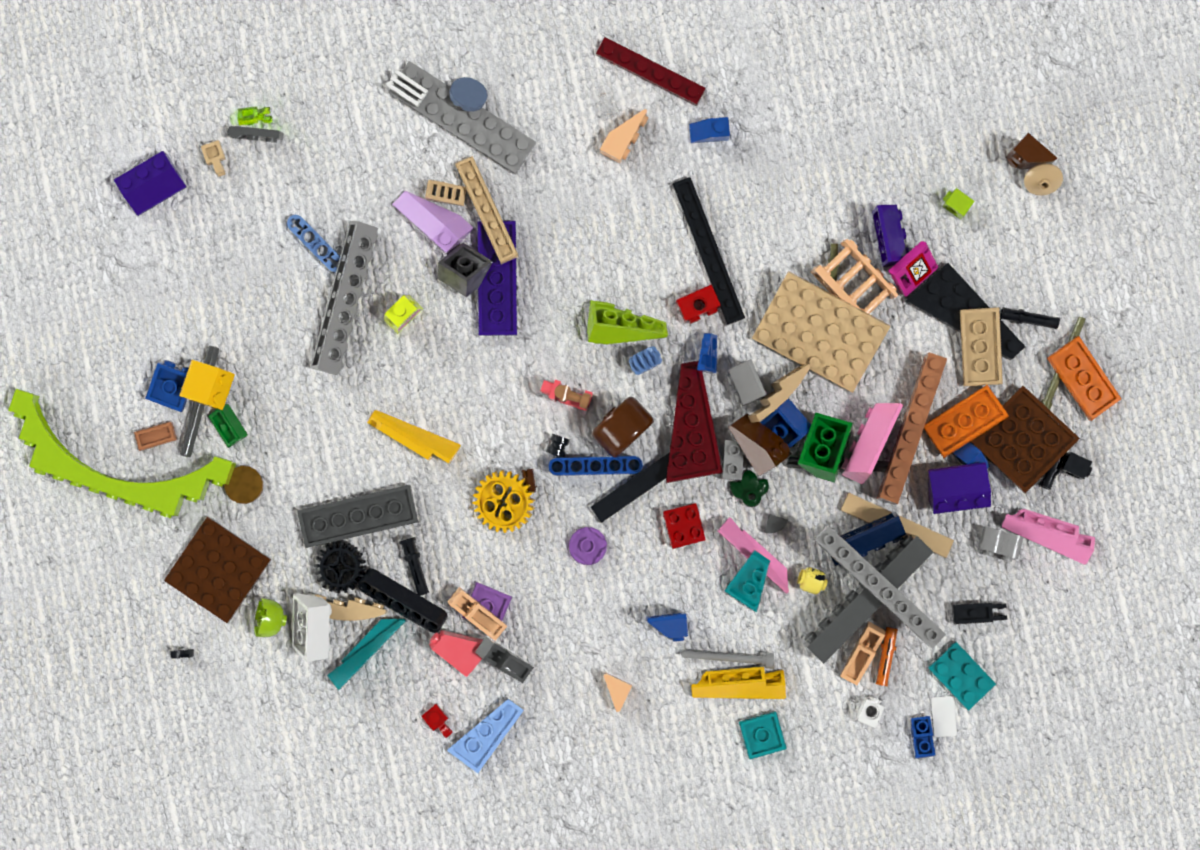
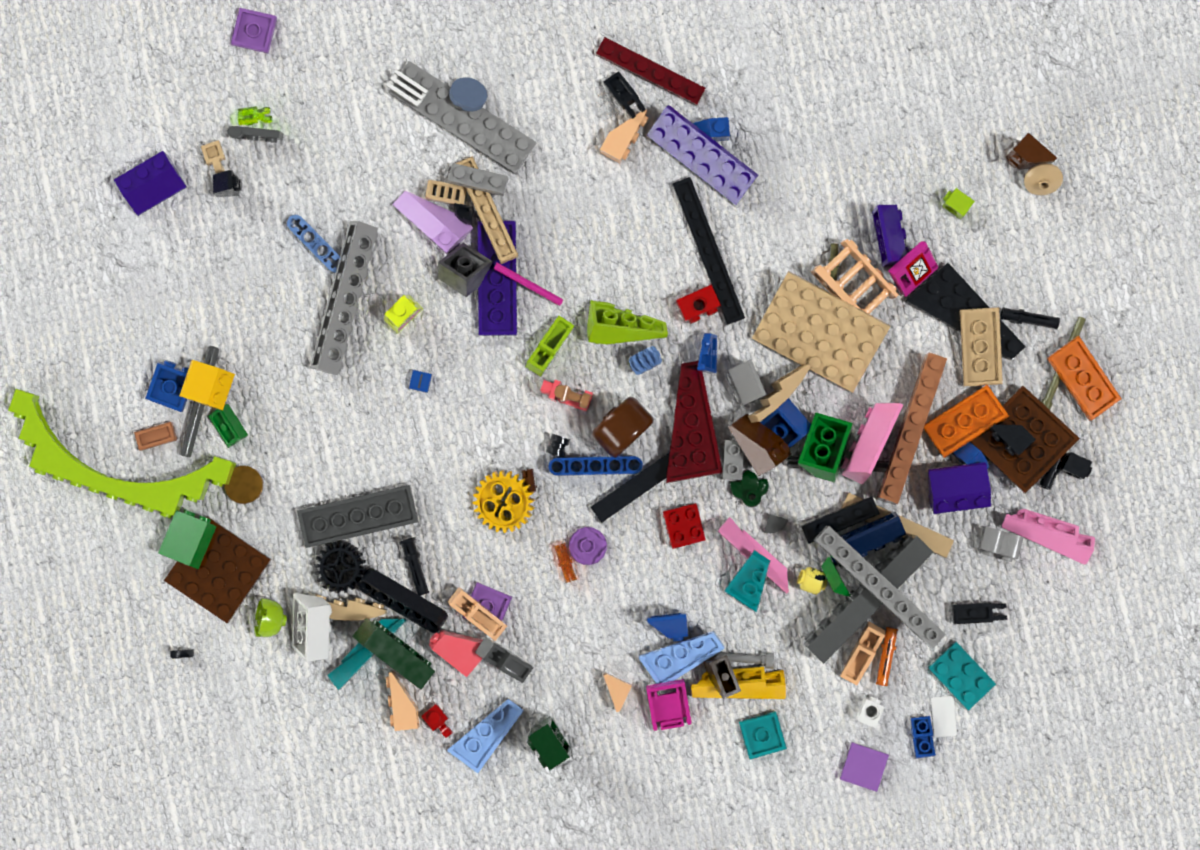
(187, 538): none -> brick
(226, 184): none -> black slope
(254, 30): none -> medium lavender tile
(394, 652): none -> dark green brick
(404, 709): none -> light nougat slope
(415, 438): yellow wedge -> none
(420, 381): none -> blue tile
(464, 213): none -> black tile
(478, 179): none -> light grey plate
(527, 283): none -> dark pink bar
(549, 346): none -> lime slope
(549, 744): none -> dark green brick
(565, 562): none -> clear orange pin
(623, 93): none -> black hinge
(668, 707): none -> dark pink container
(677, 659): none -> light blue wing
(702, 155): none -> plate
(722, 675): none -> dark brown slope
(834, 578): none -> green slope
(841, 518): none -> black tile
(864, 766): none -> medium lavender tile
(1014, 437): none -> black slope

